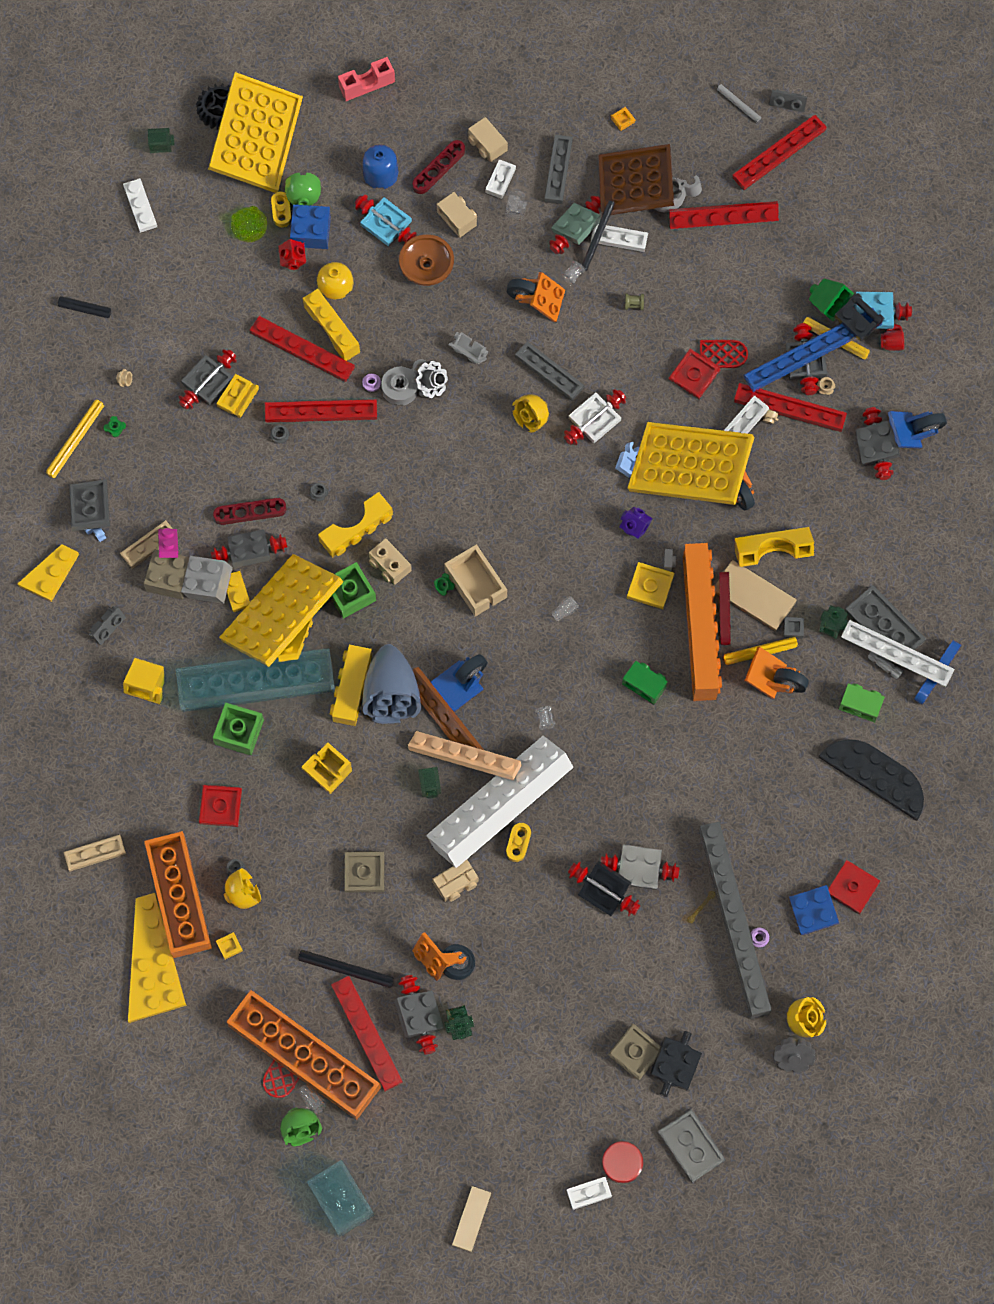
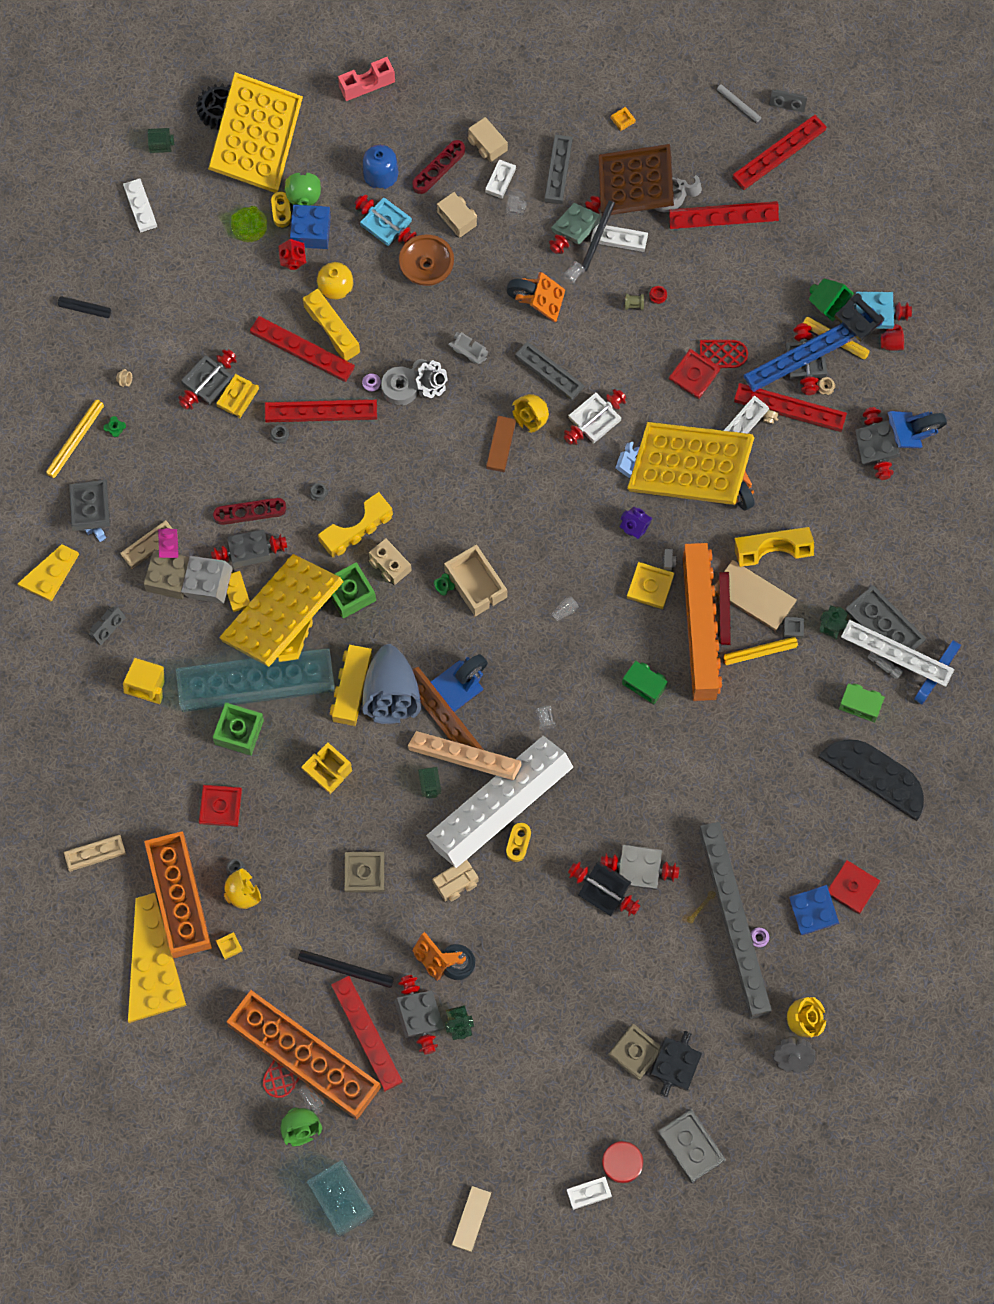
(501, 444): none -> dark orange tile
(658, 294): none -> red plate
(772, 676): orange plate -> none

